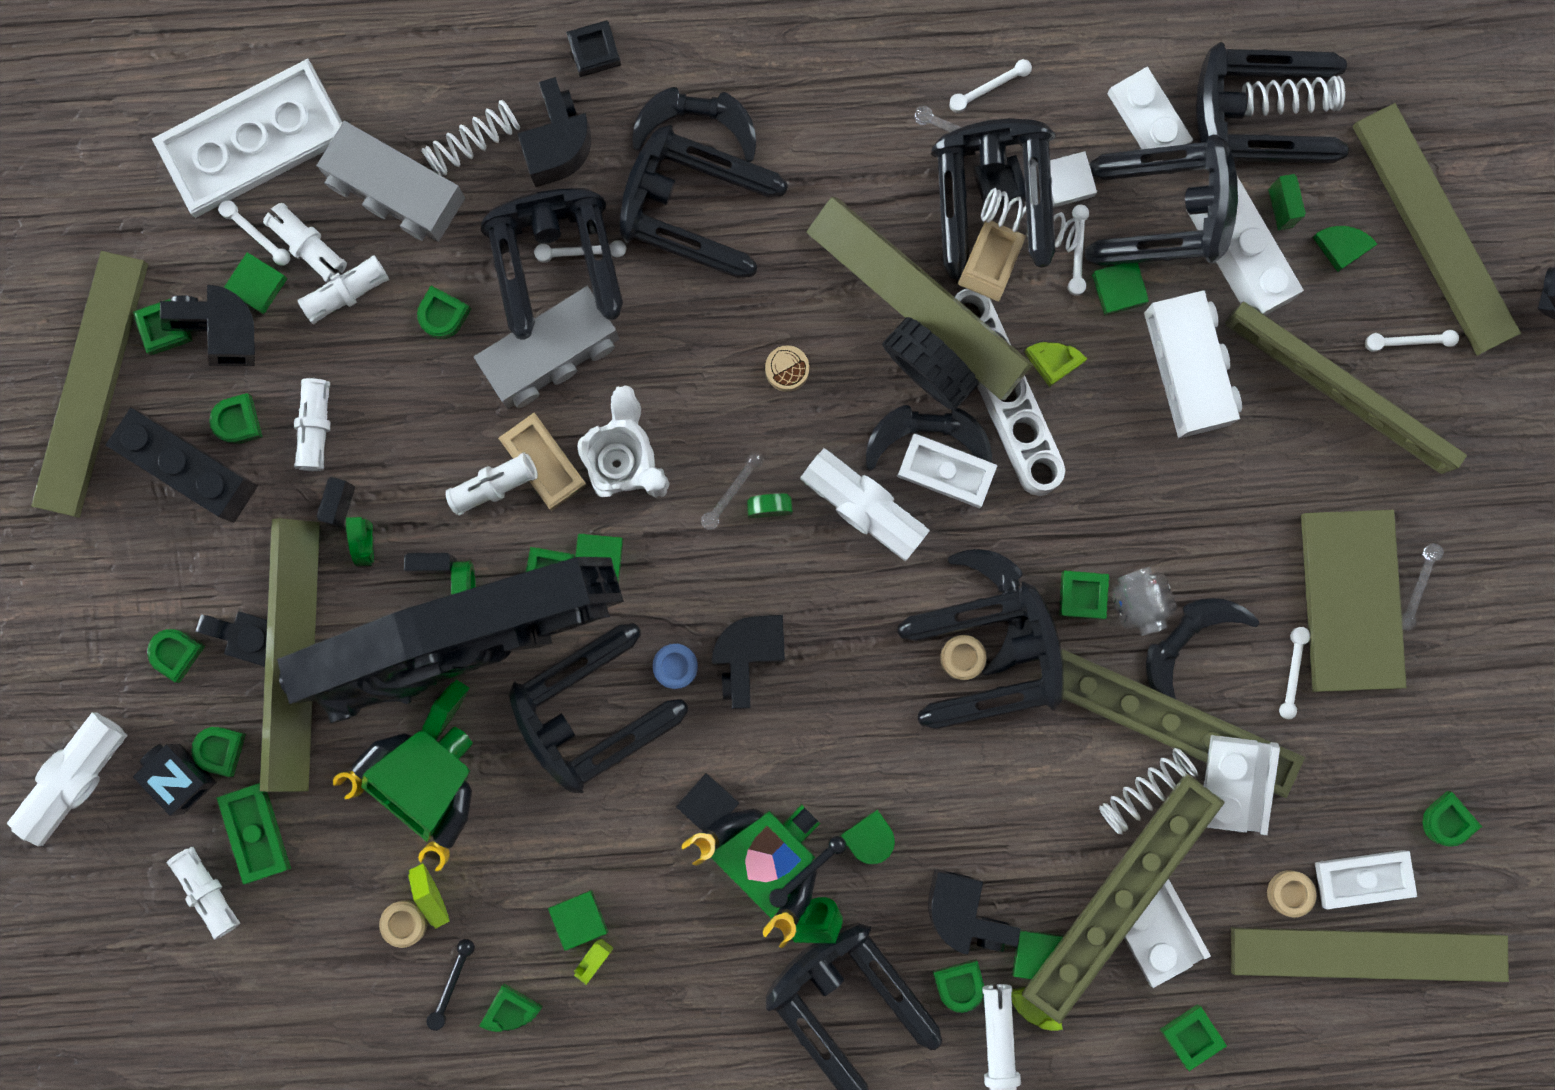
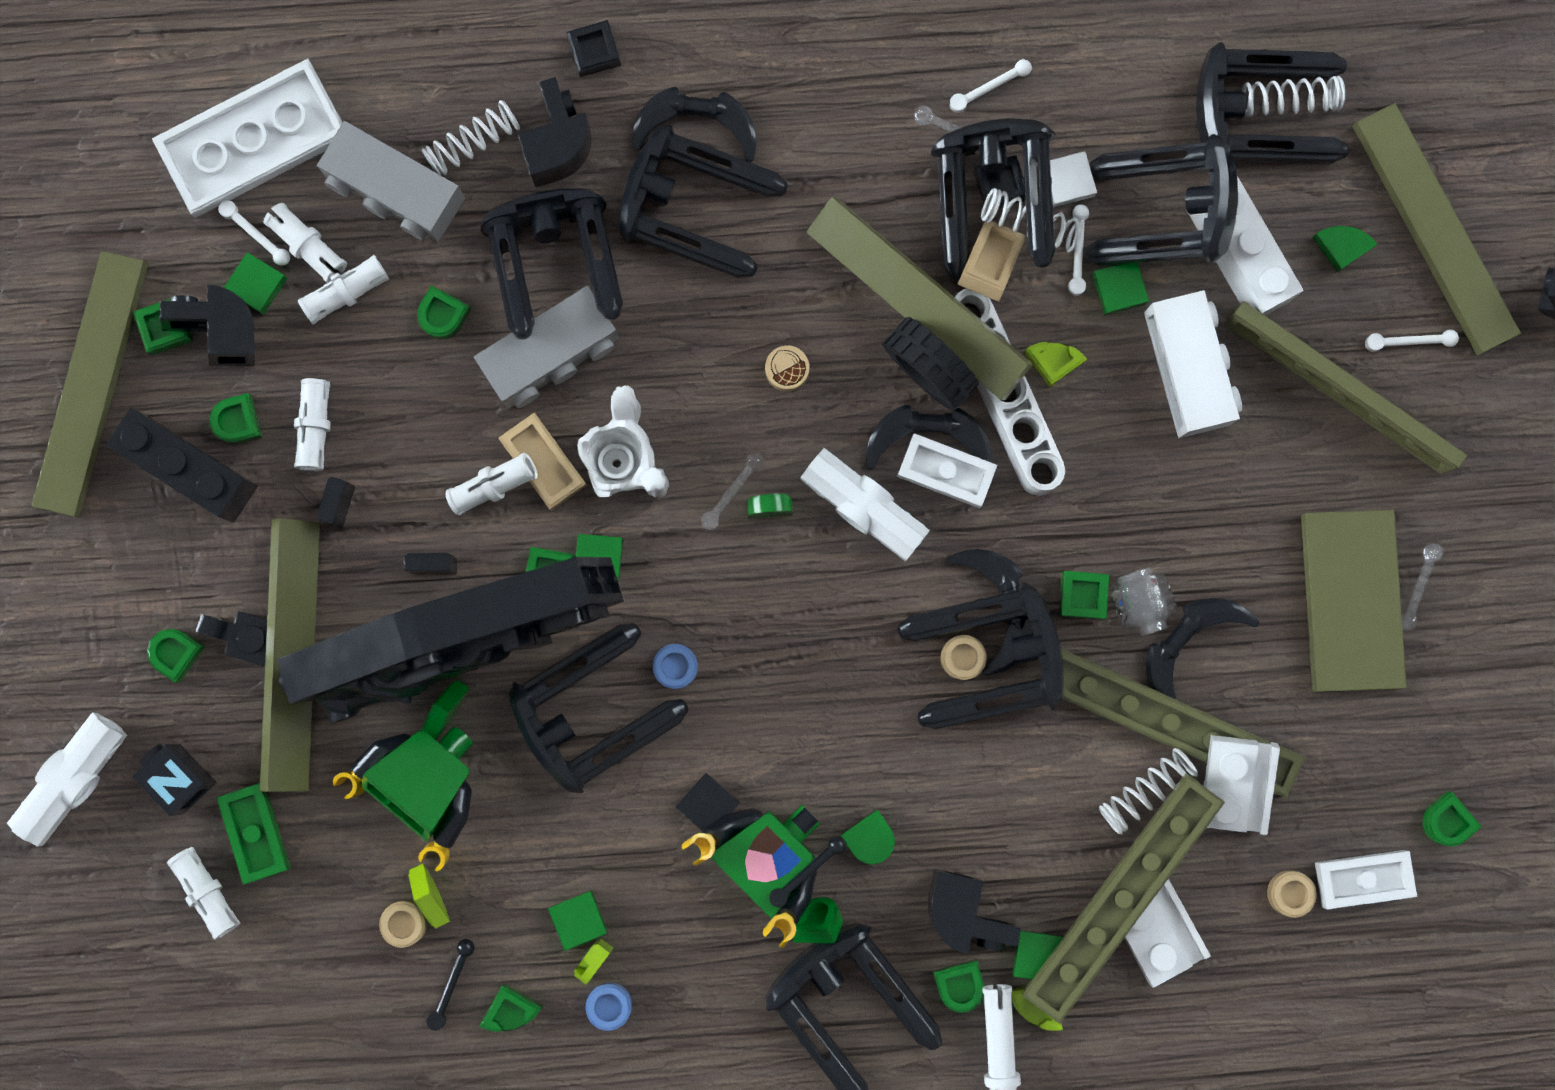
(218, 750): green tile -> none
(360, 540): green tile -> none
(462, 576): green tile -> none
(545, 253): white hinge -> none
(608, 1006): none -> medium blue tile
(747, 642): black brick -> none
(1148, 112): white plate -> none
(1193, 1037): green plate -> none
(1287, 201): green tile -> none
(1299, 637): white hinge -> none
(1369, 954): olive tile -> none

